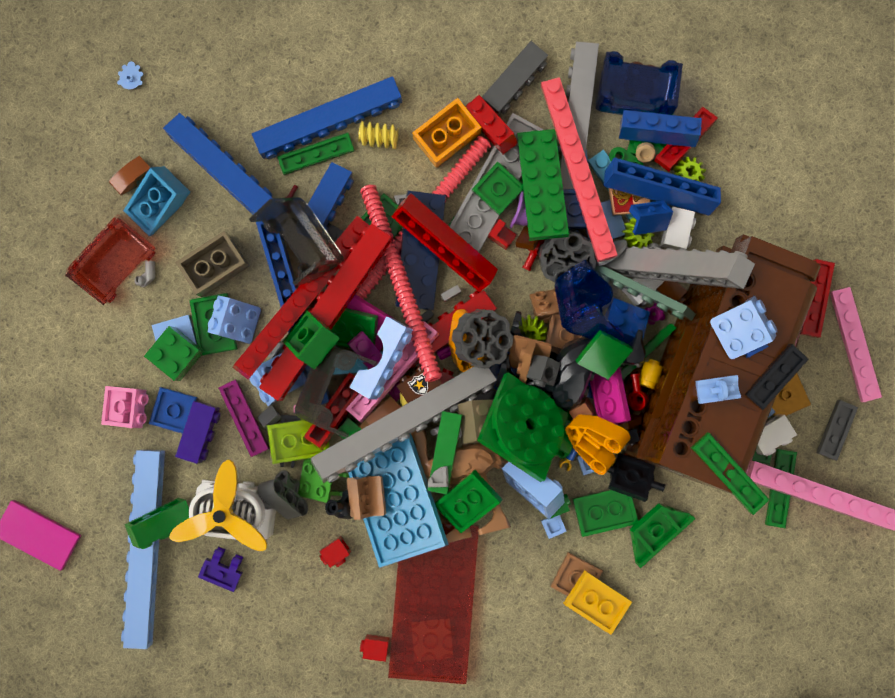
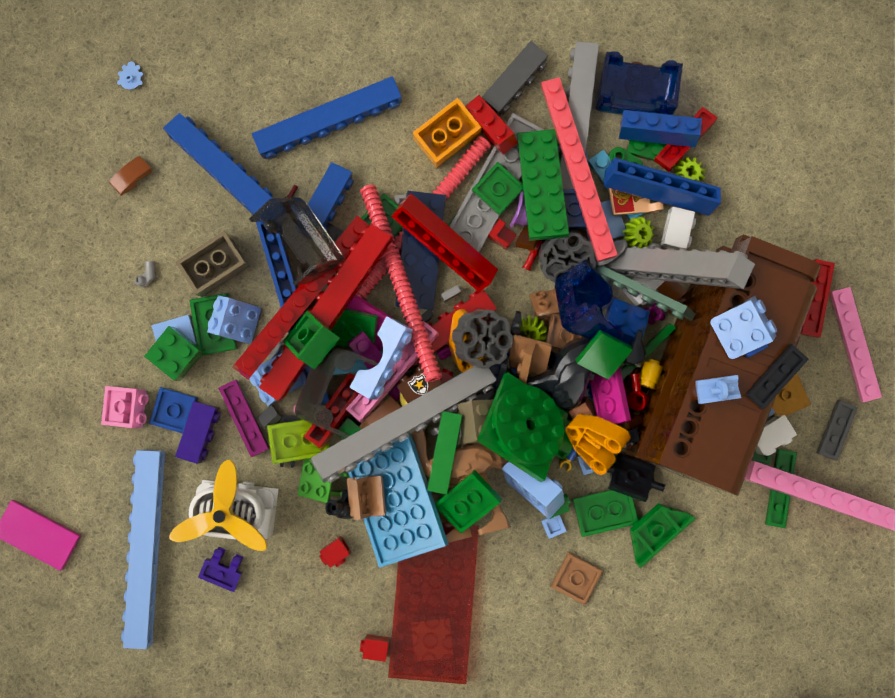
(109, 259): clear red windscreen -> none
(156, 199): dark azure slope -> none
(157, 523): green brick -> none
(283, 495): dark grey piece -> none
(315, 153): green tile -> none
(378, 135): light yellow piece -> none
(439, 478): light grey tile -> none
(543, 370): dark grey brick -> none
(597, 602): yellow plate -> none
(645, 152): tan tile -> none
(651, 217): blue panel -> none
(741, 484): green tile -> none

